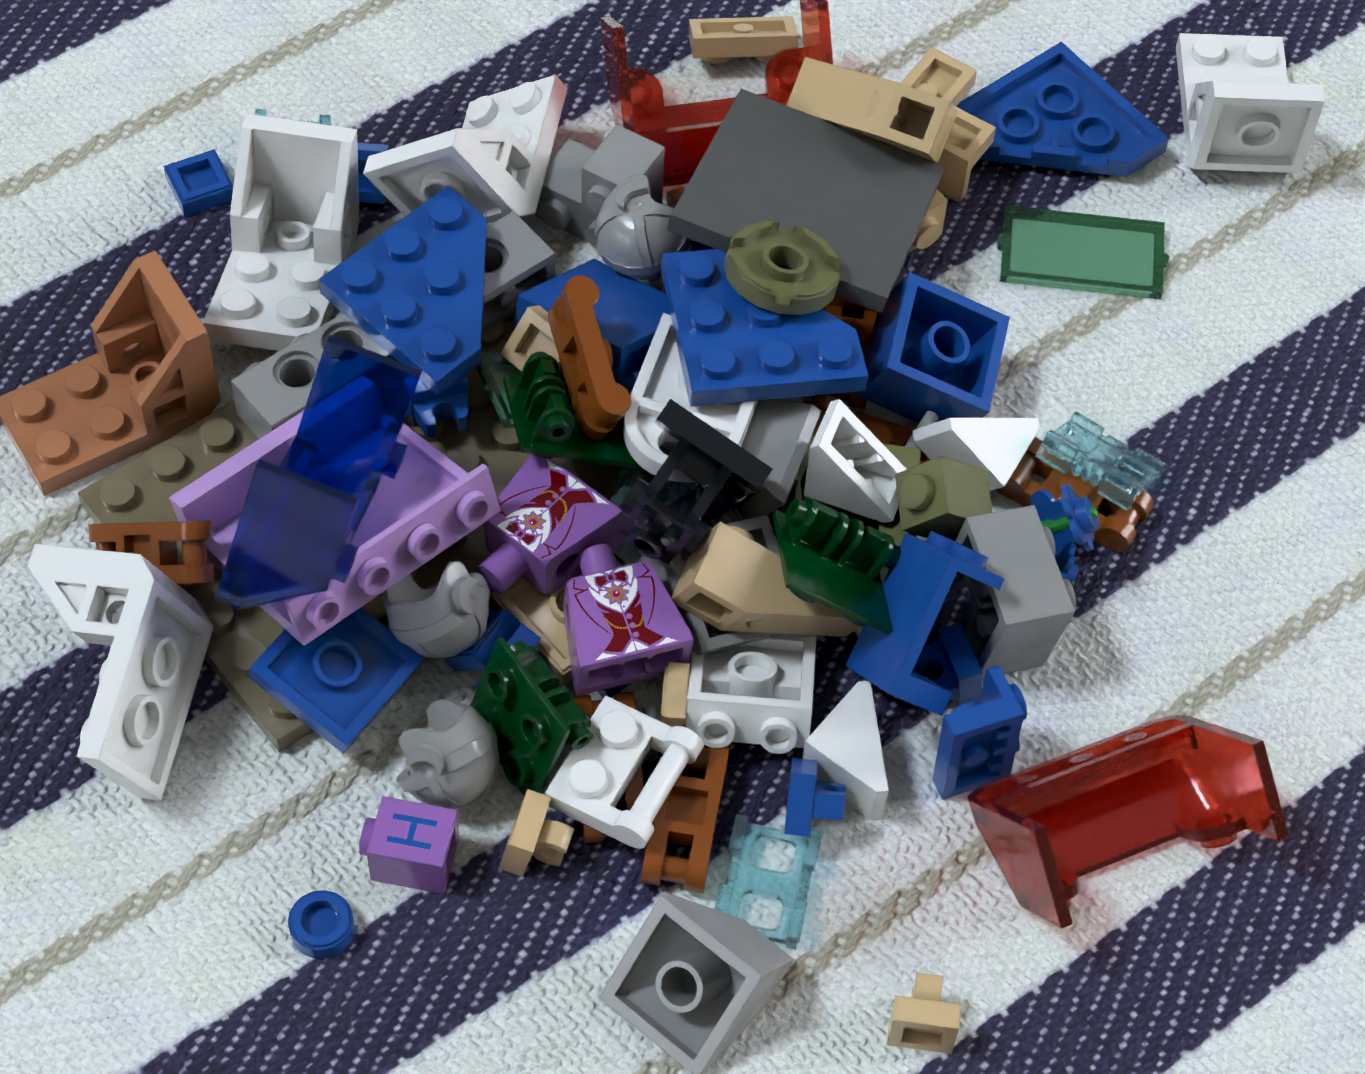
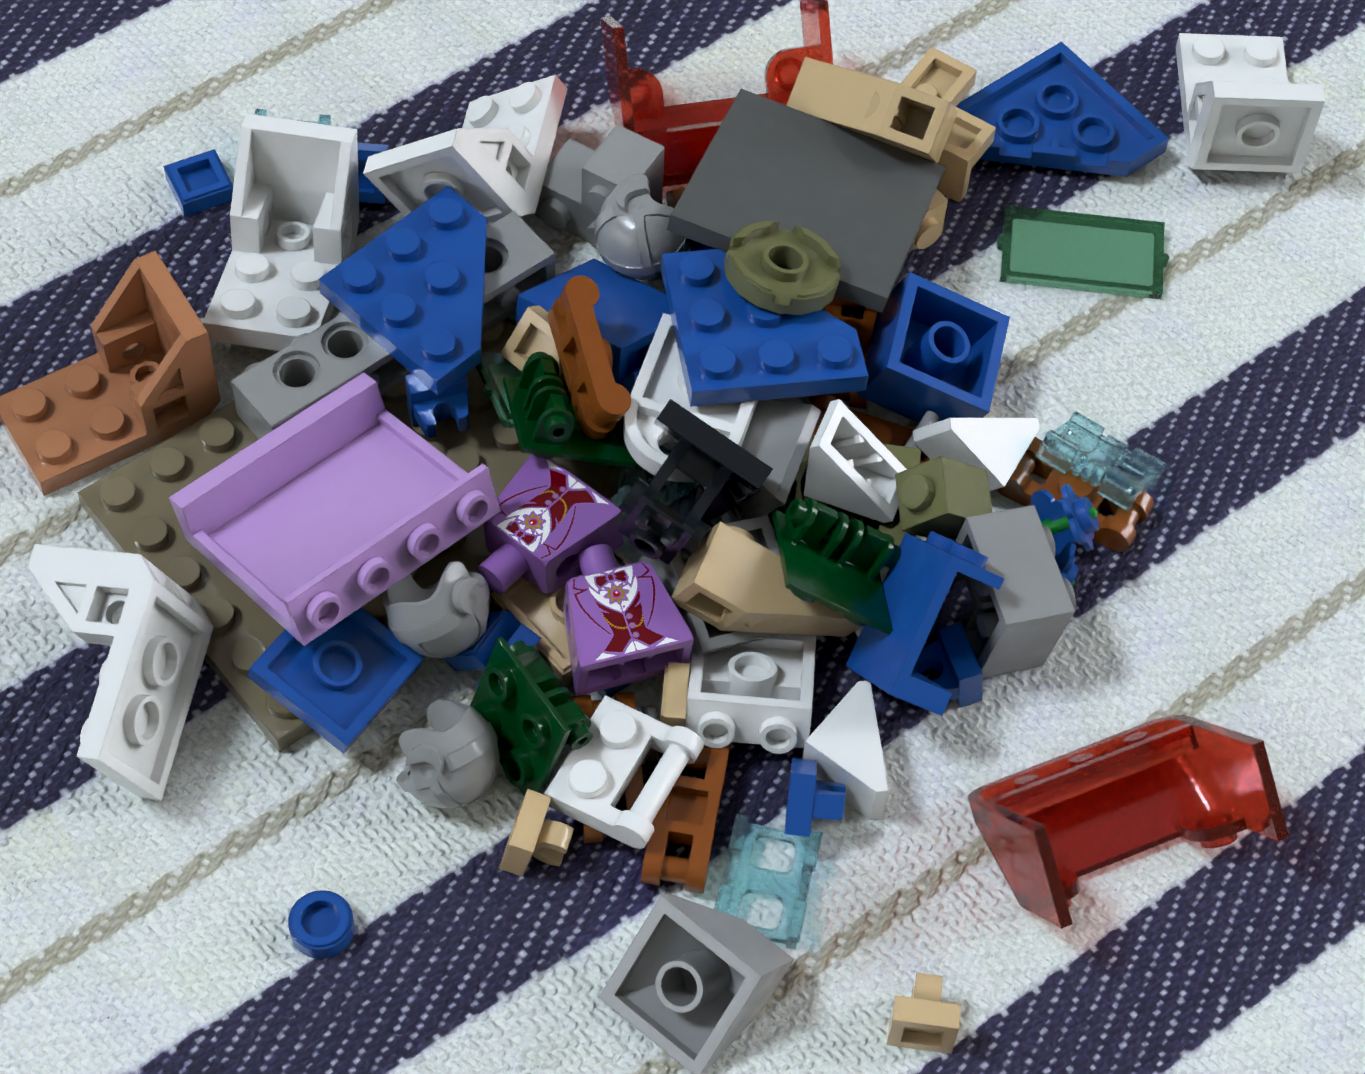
(159, 546): dark orange plate -> none
(309, 508): clear blue windscreen -> none
(411, 844): medium lavender brick -> none
(757, 37): tan plate -> none
(980, 737): blue bracket -> none

